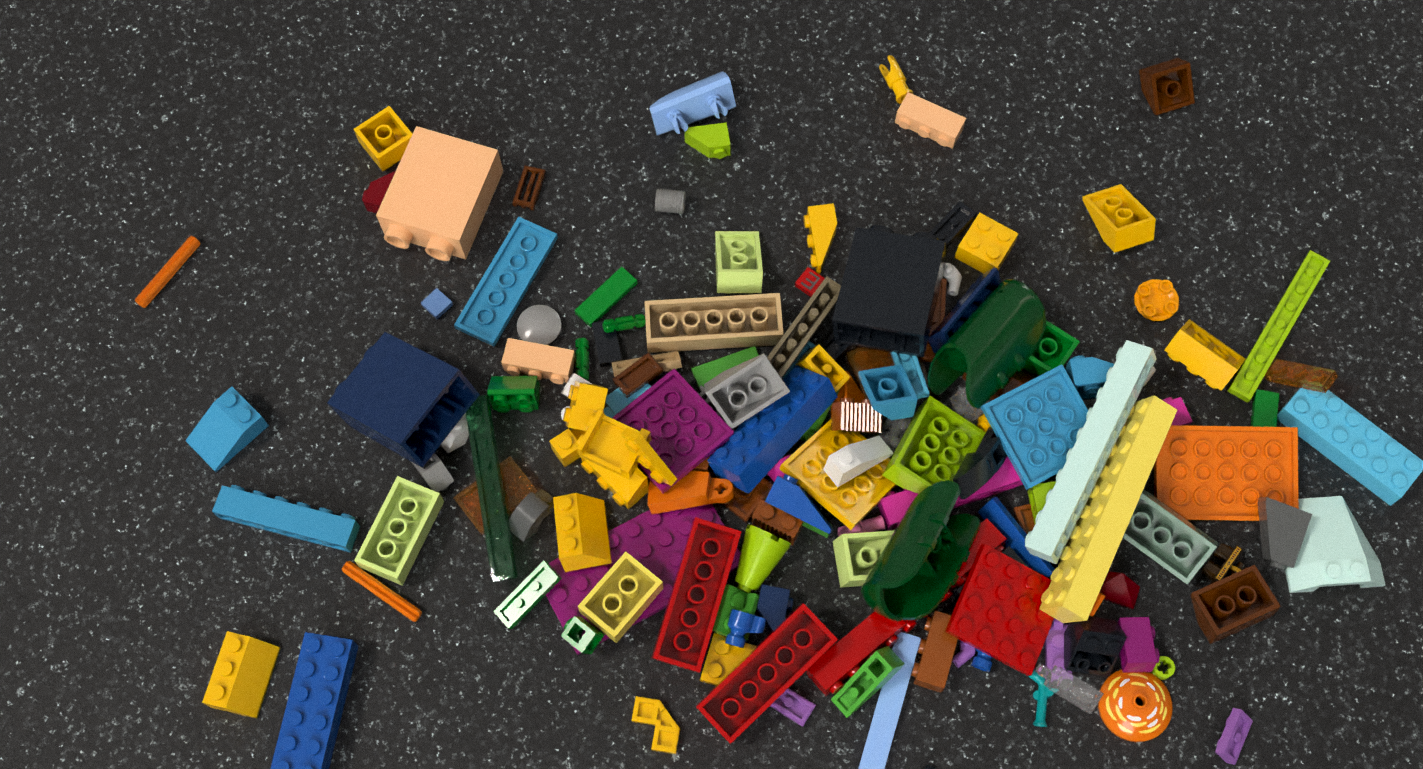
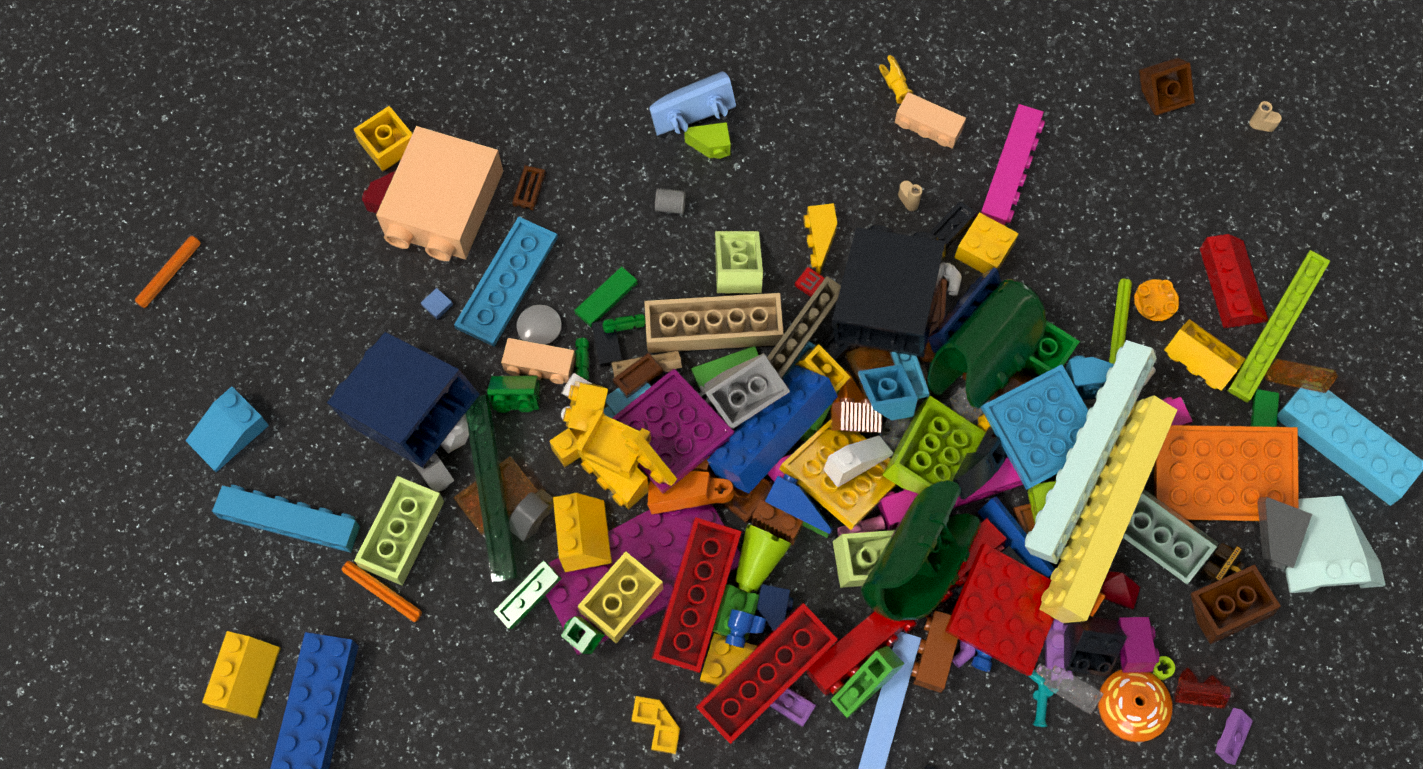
(910, 195): none -> tan piece
(1012, 163): none -> dark pink brick
(1120, 218): yellow slope -> none
(1120, 318): none -> lime axle
(1209, 693): none -> clear red tile
(1232, 281): none -> red slope
(1264, 118): none -> tan piece

